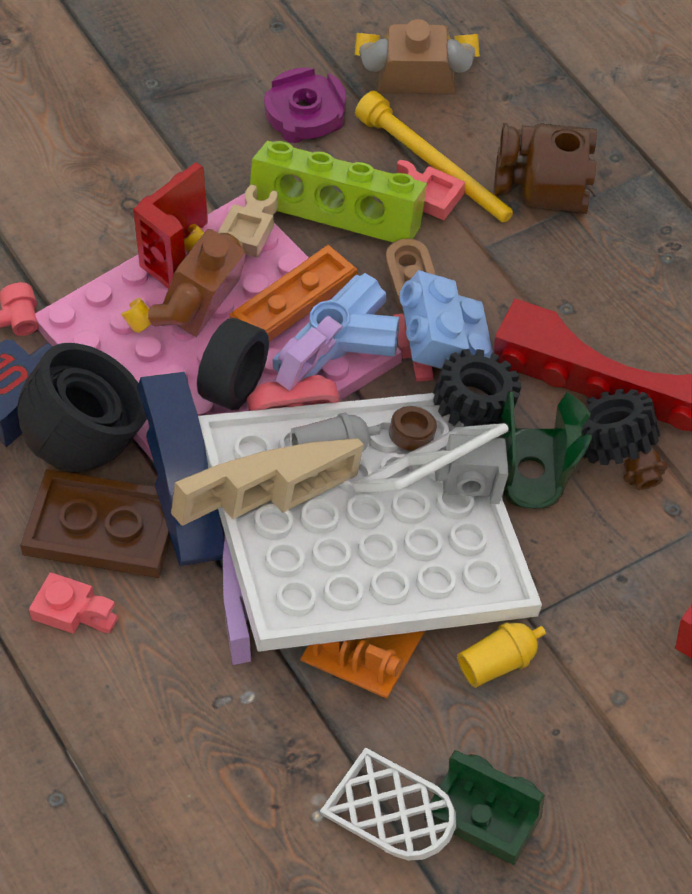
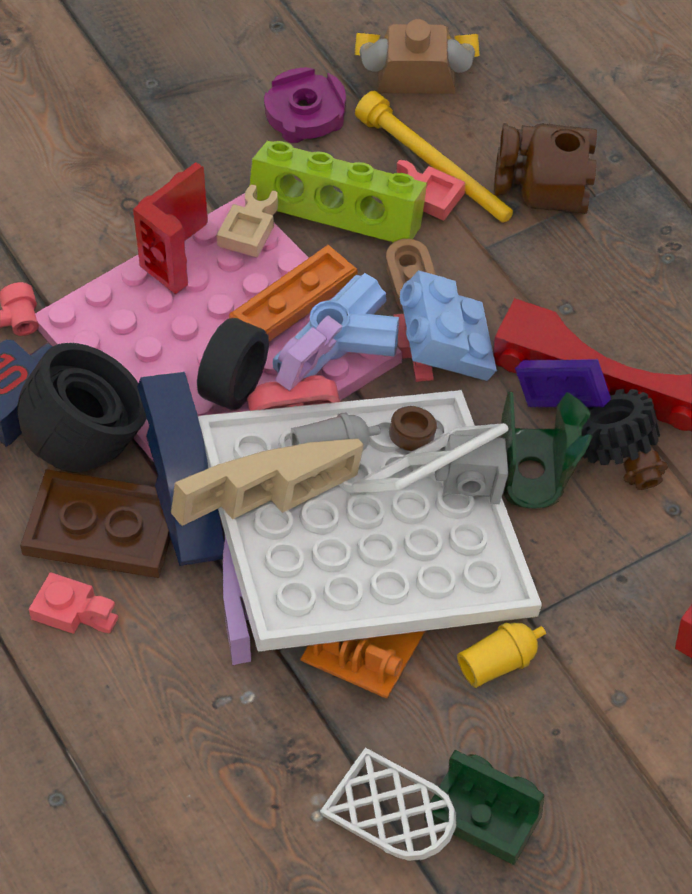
(197, 285): dark orange torso -> none
(479, 373): black tyre -> none
(549, 380): none -> dark purple plate

